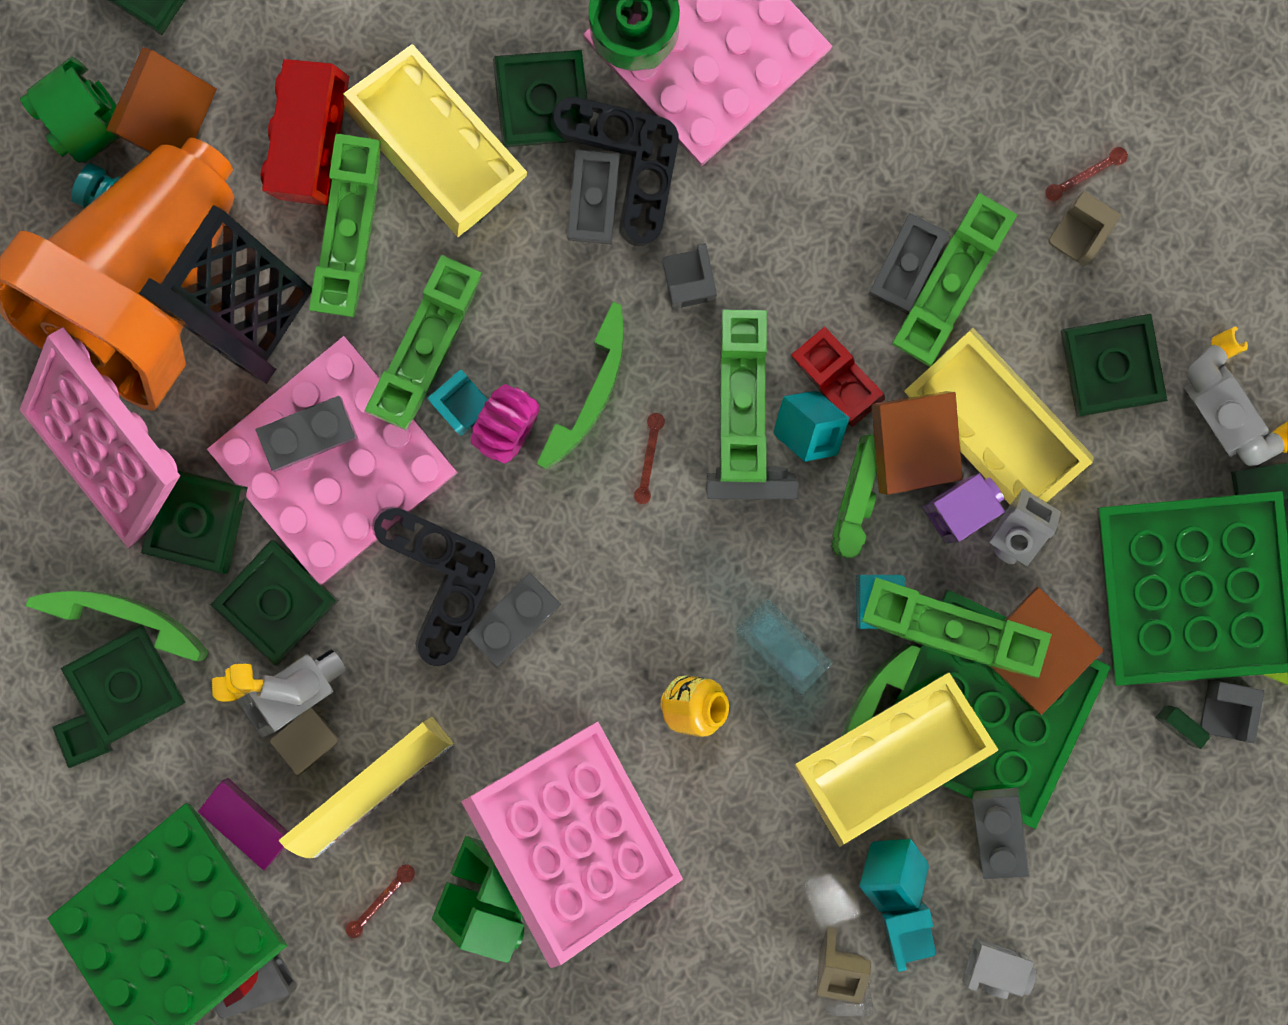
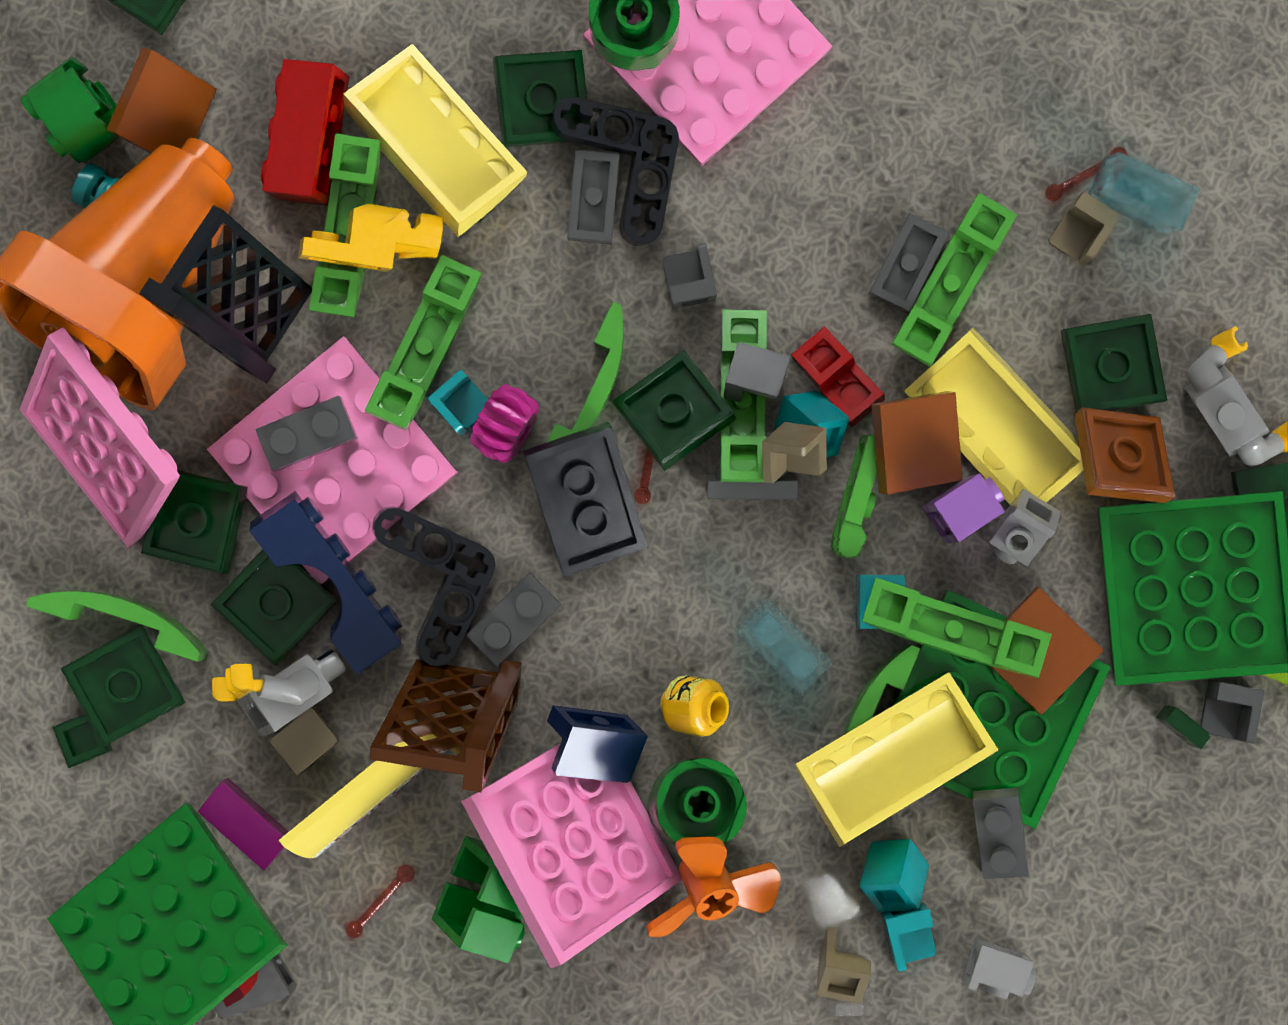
(294, 536): none -> dark blue arch
(374, 237): none -> yellow plate
(482, 725): none -> reddish brown fence
(585, 498): none -> black plate
(596, 744): none -> dark blue panel
(674, 410): none -> dark green plate
(712, 889): none -> orange piece
(719, 791): none -> green brick
(755, 372): none -> dark grey panel
(794, 449): none -> dark tan panel
(1124, 455): none -> dark orange tile
(1143, 193): none -> clear light blue brick

